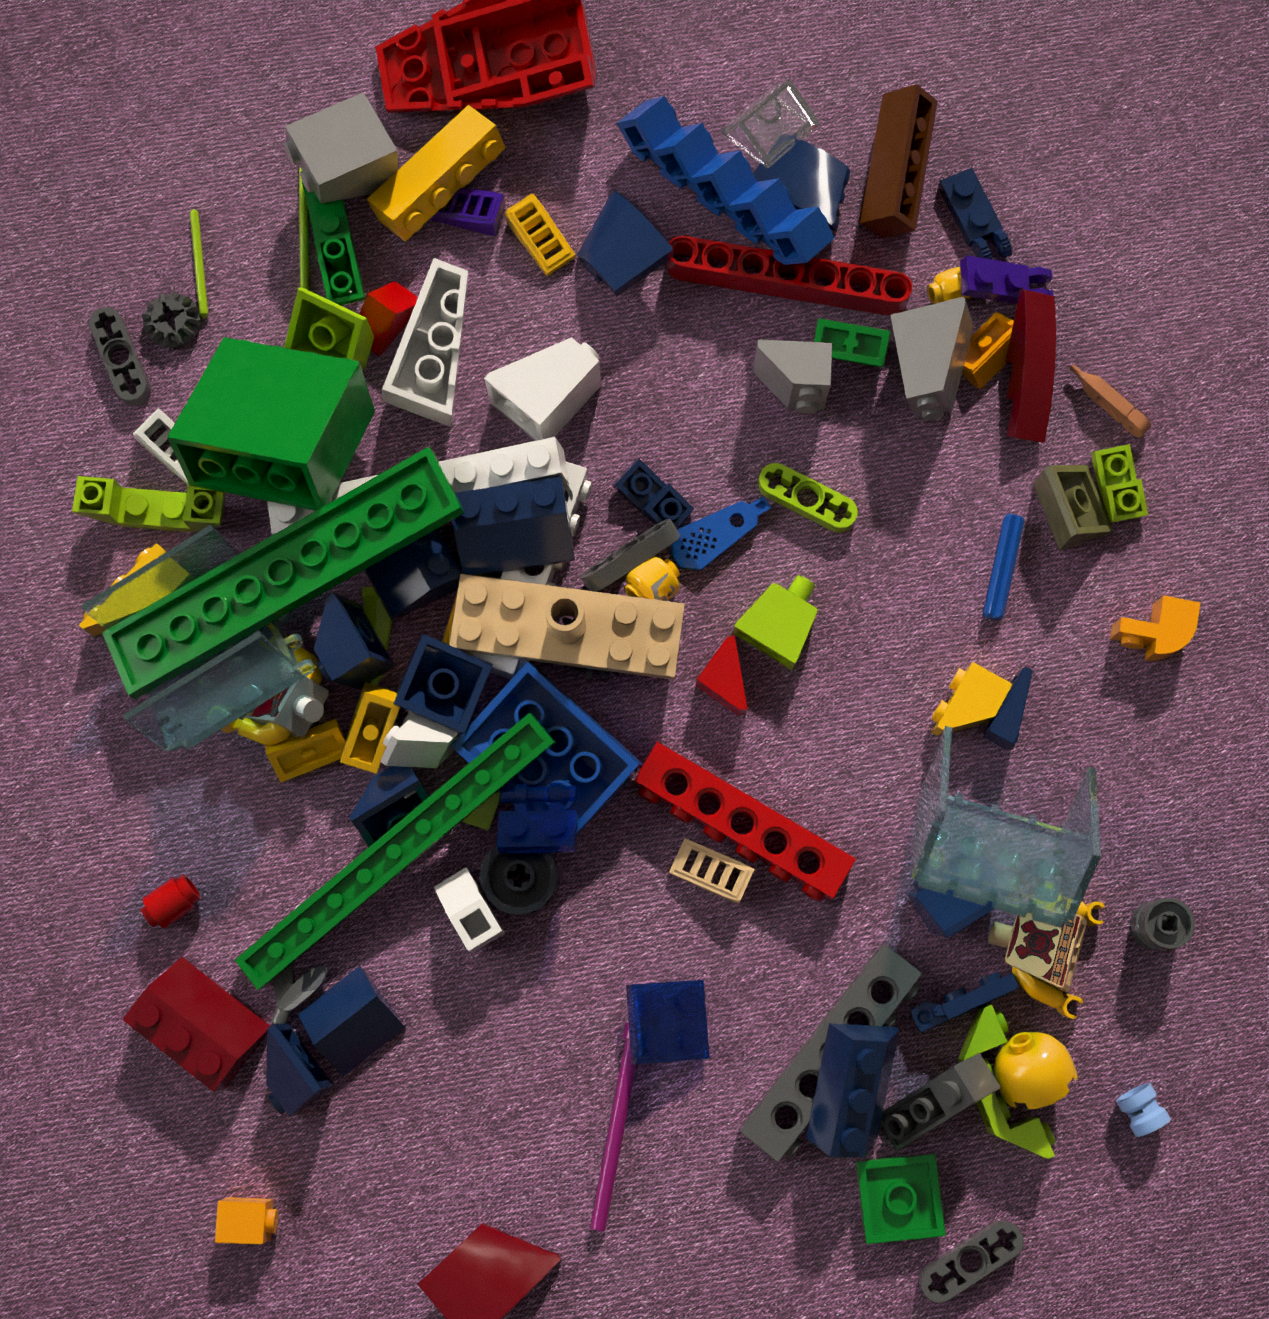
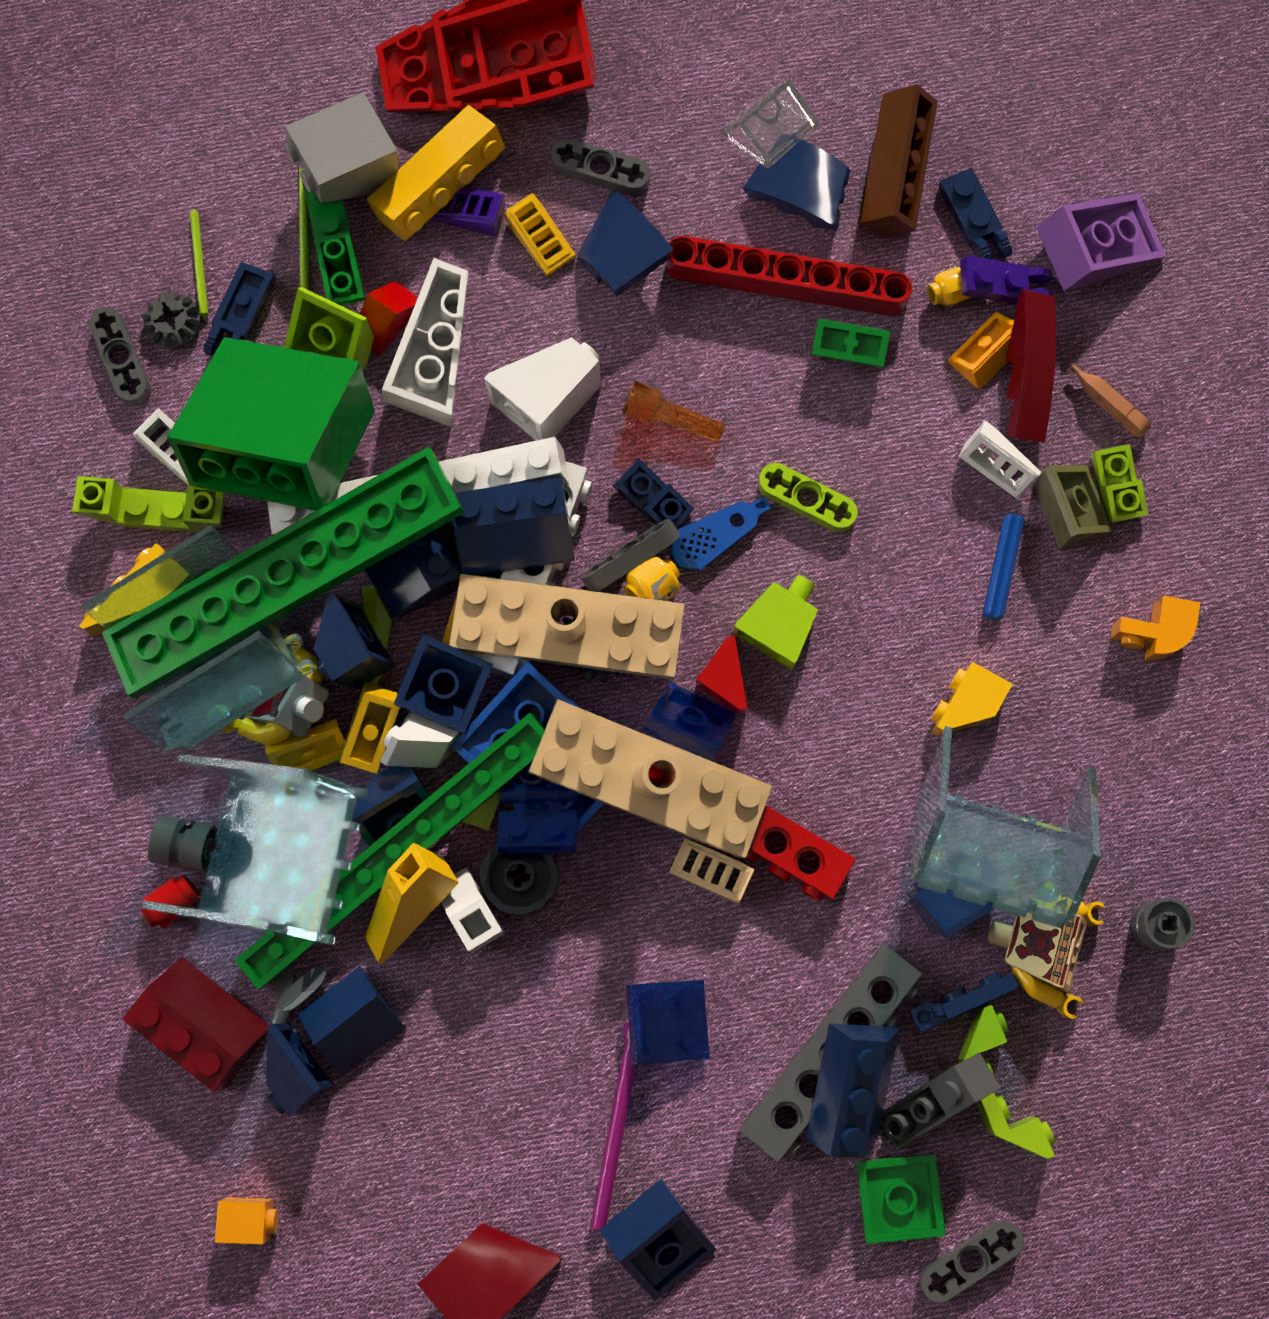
(176, 842): none -> dark grey wheel
(240, 306): none -> dark blue hinge
(277, 850): none -> clear light blue windscreen
(407, 897): none -> yellow slope
(573, 169): none -> dark grey beam
(613, 768): none -> tan plate
(647, 404): none -> clear orange piece
(657, 1240): none -> dark blue slope
(690, 722): none -> clear blue plate
(725, 182): blue brick -> none
(795, 372): light grey slope -> none
(932, 354): light grey slope -> none
(992, 469): none -> white slope
(1006, 724): dark blue slope -> none
(1034, 1070): yellow cylinder -> none
(1099, 240): none -> medium lavender slope
(1143, 1110): light blue wheel -> none

